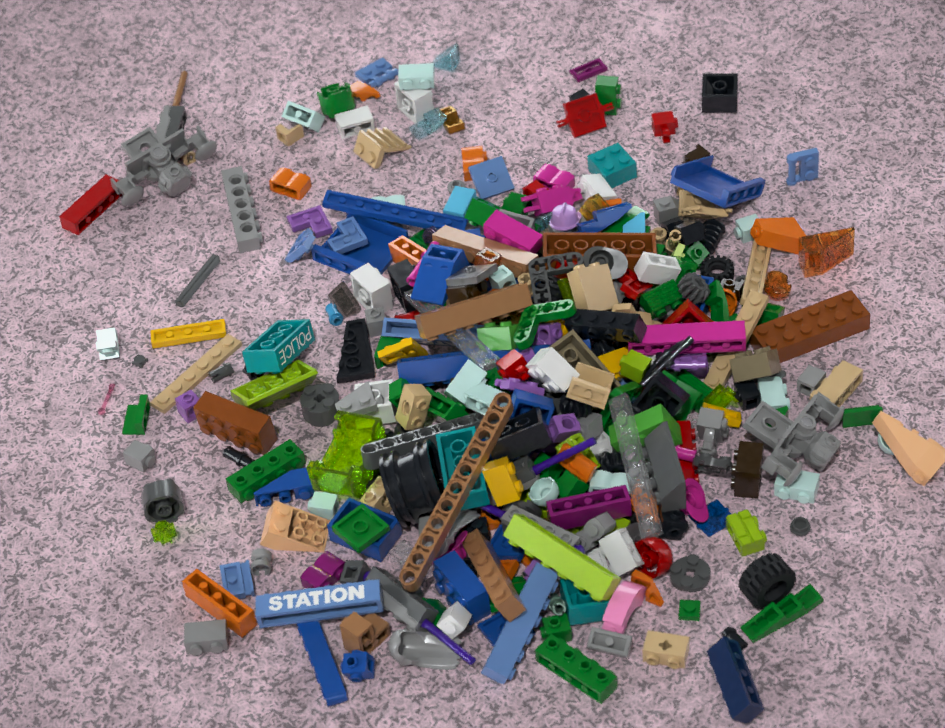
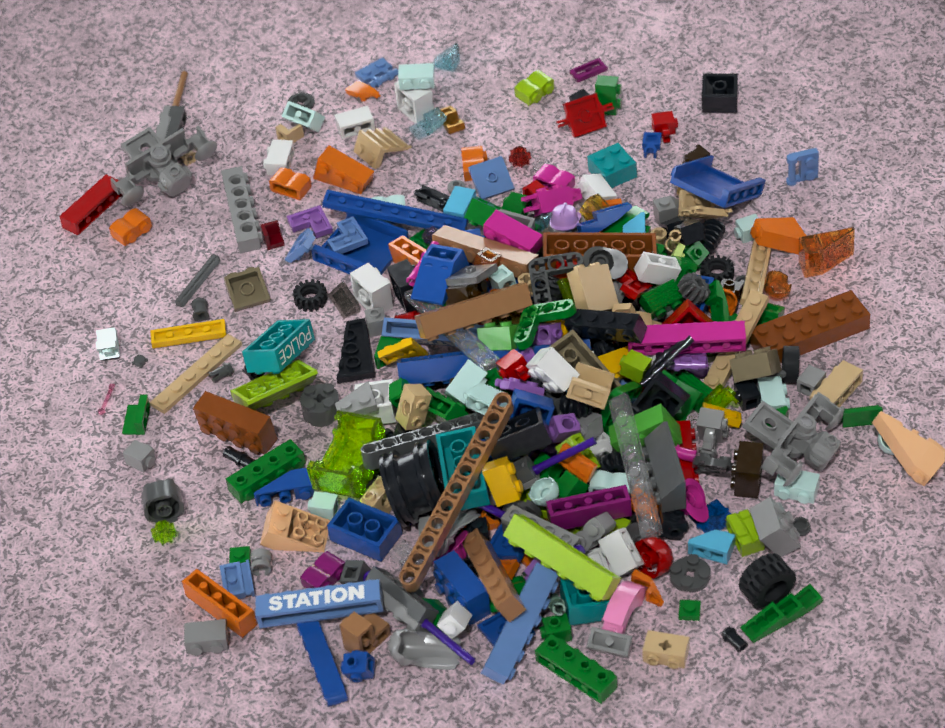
(130, 227): none -> orange brick
(185, 405): medium lavender brick -> none
(200, 312): none -> dark grey bush
(239, 554): none -> green plate
(246, 288): none -> dark tan plate
(272, 235): none -> dark red panel
(279, 155): none -> white brick
(302, 97): none -> dark grey gear
(308, 288): none -> black tyre
(335, 317): dark azure pin -> none
(336, 99): green brick -> none
(342, 171): none -> orange wedge
(360, 528): green plate -> none
(431, 197): none -> black hinge
(519, 156): none -> clear red gear
(534, 87): none -> lime brick
(651, 143): none -> blue plate
(713, 546): none -> medium azure slope
(735, 680): dark blue brick -> none
(775, 527): none -> light grey brick
(790, 363): none -> black tyre

